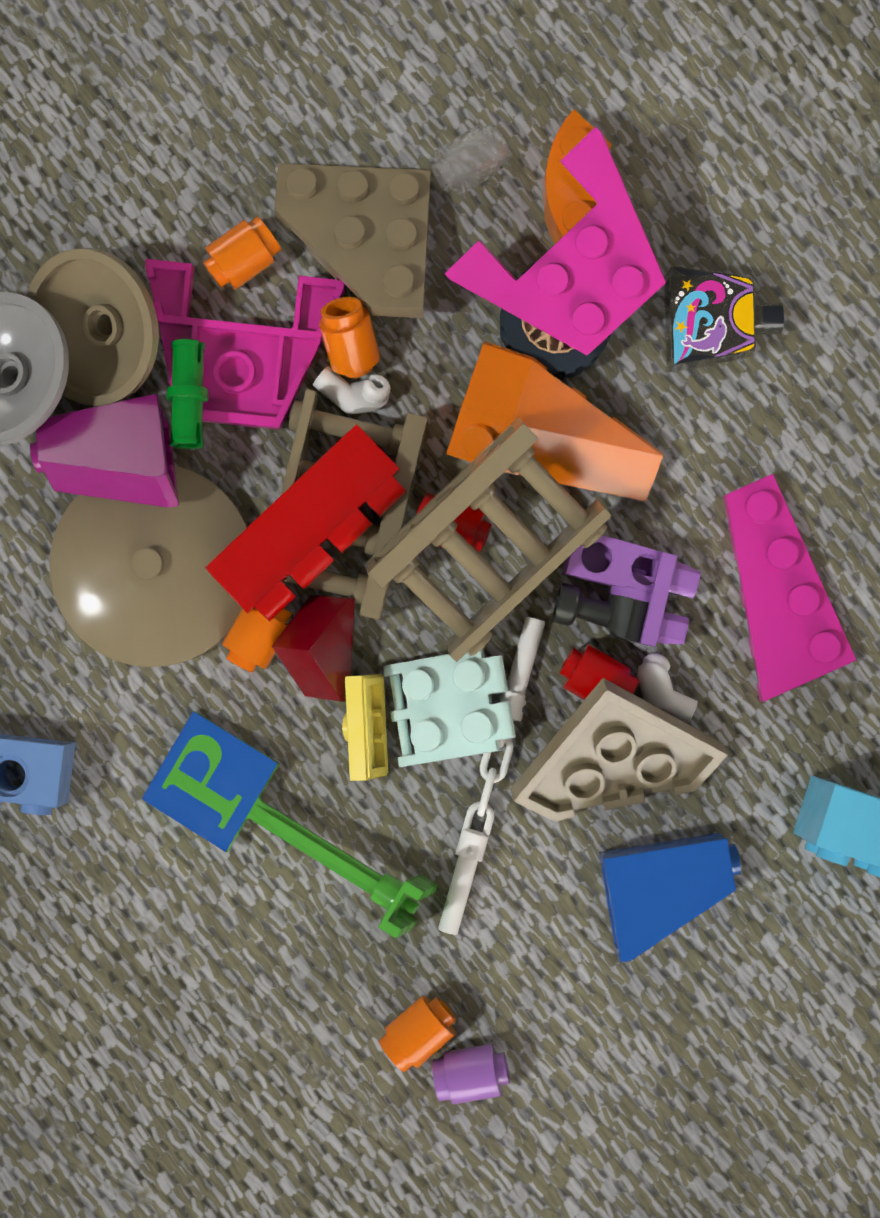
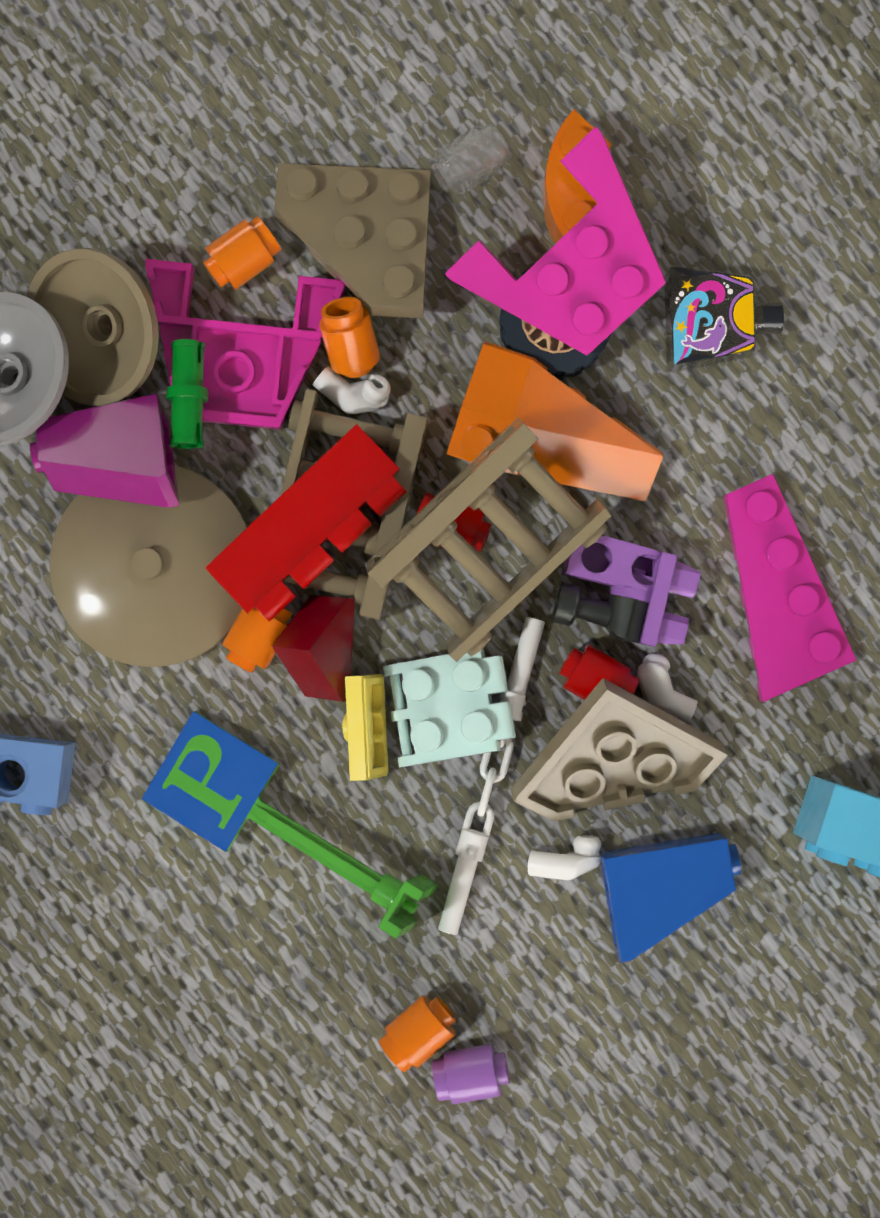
(569, 865): none -> white arm

